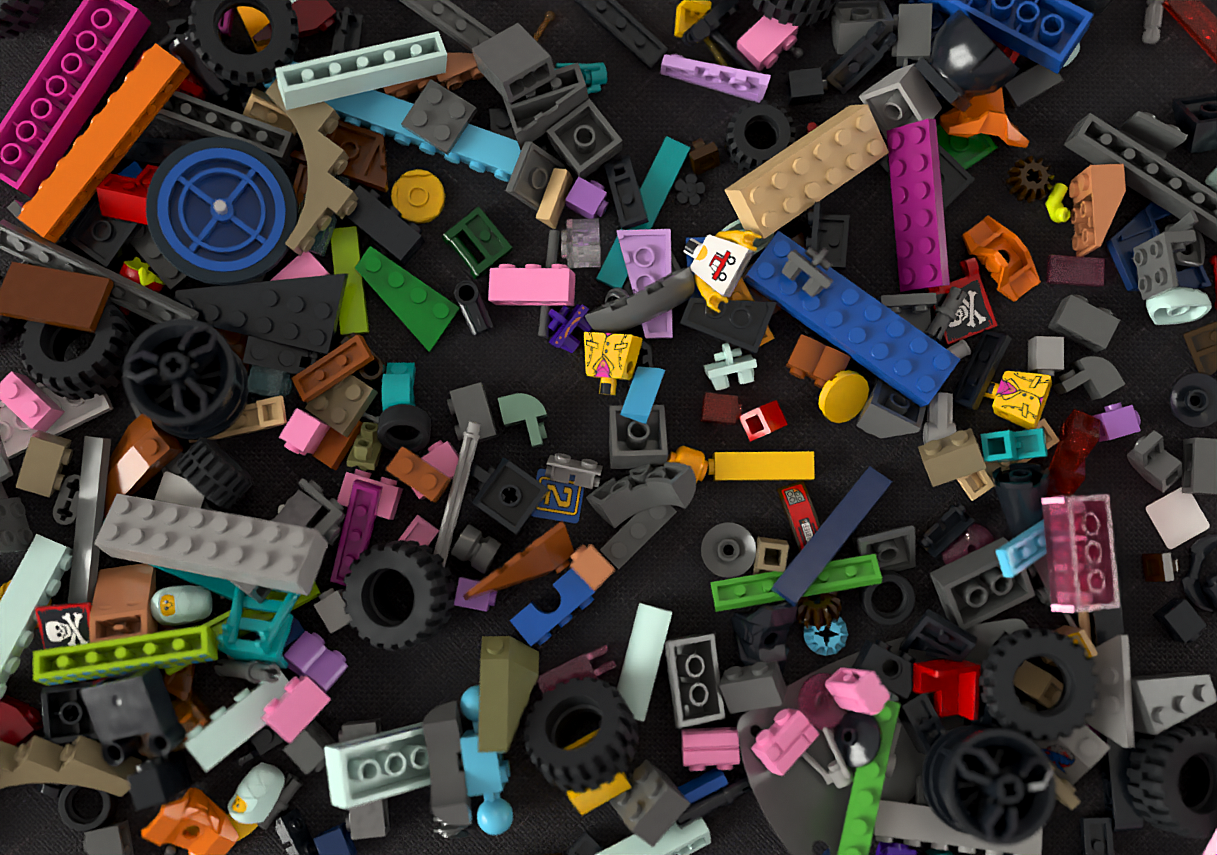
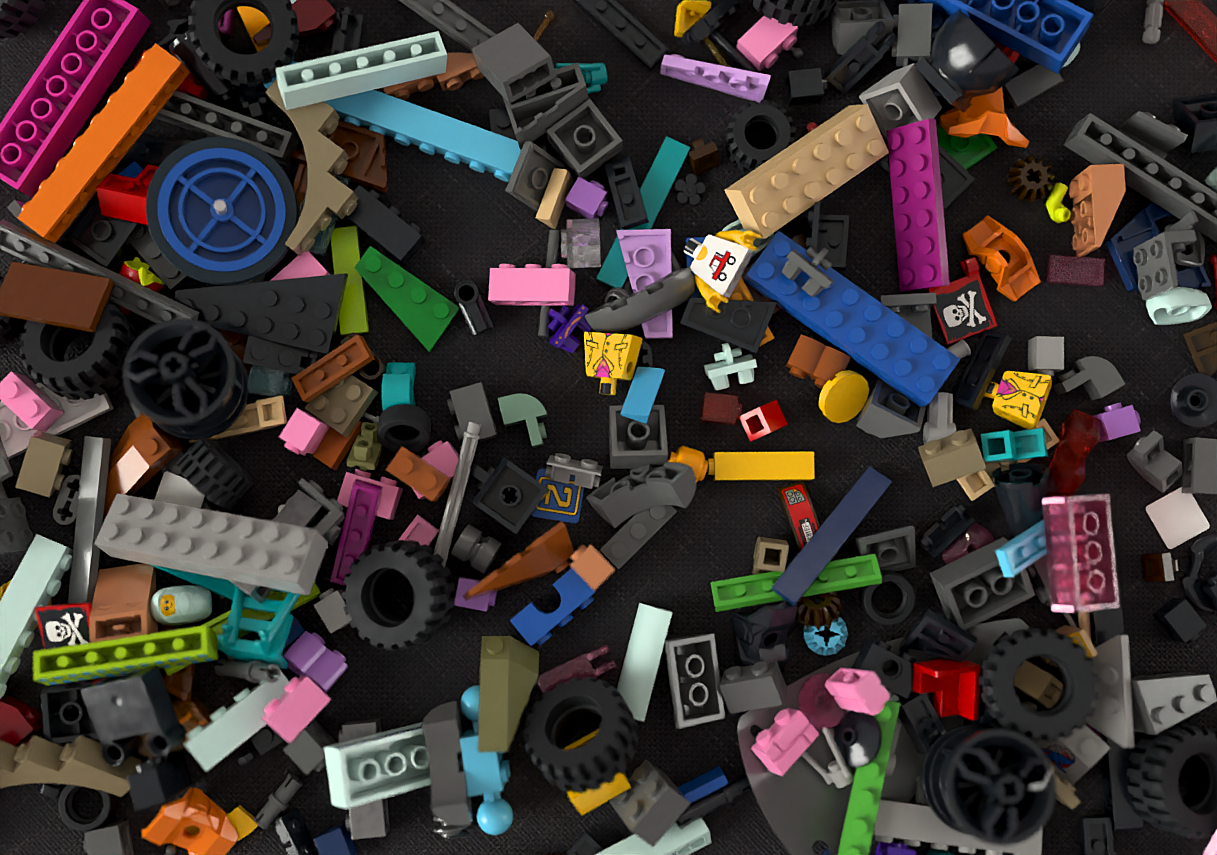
(256, 794): light aqua piece -> none
(265, 110): tan slope -> none
(418, 196): yellow tile -> none
(439, 117): dark grey plate -> none
(485, 238): dark green plate -> none
(710, 747): bright pink brick -> none
(717, 560): dark grey dish -> none
(945, 313): dark grey pin -> none
(1084, 323): dark grey brick -> none

